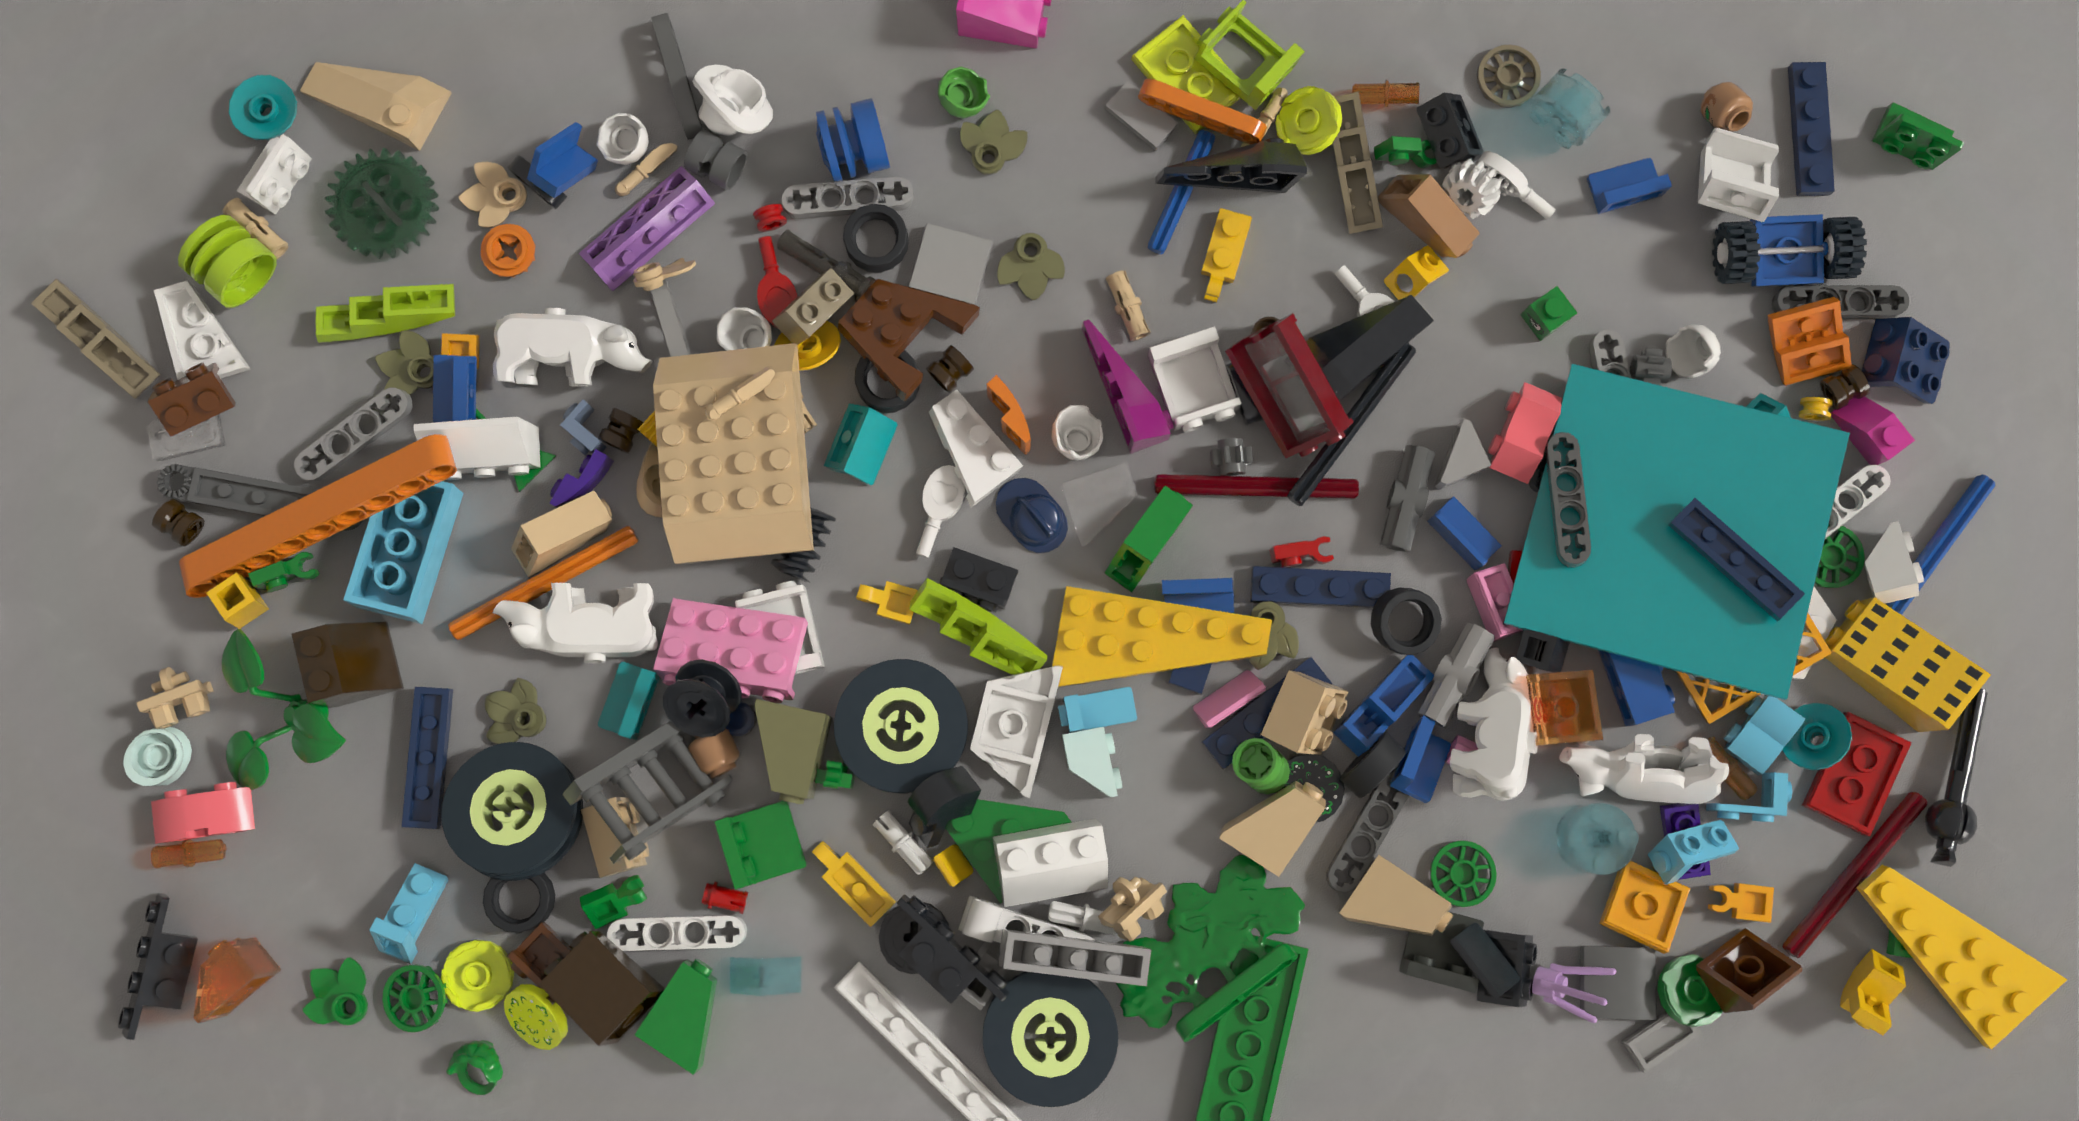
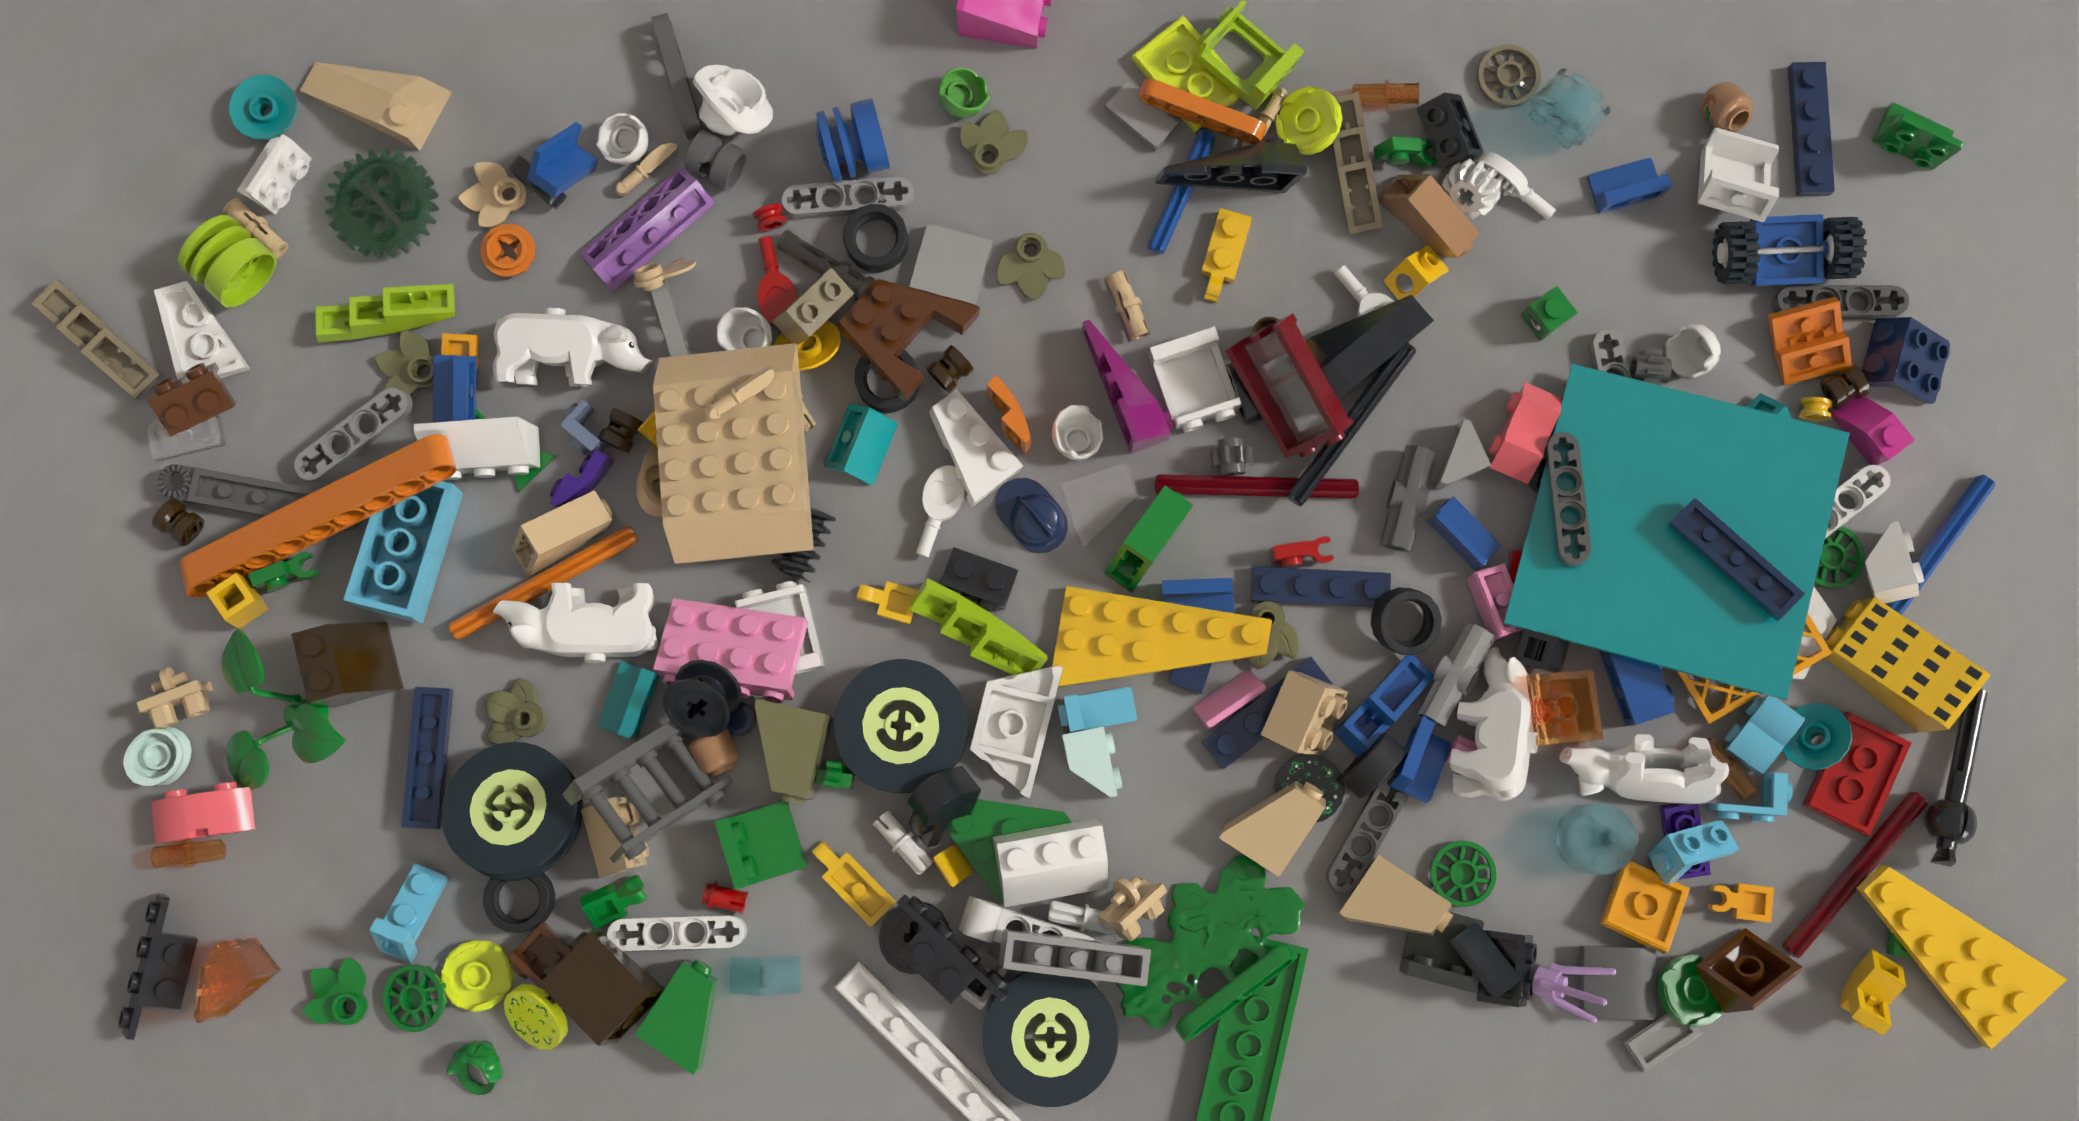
(1261, 766): bright green wheel -> none

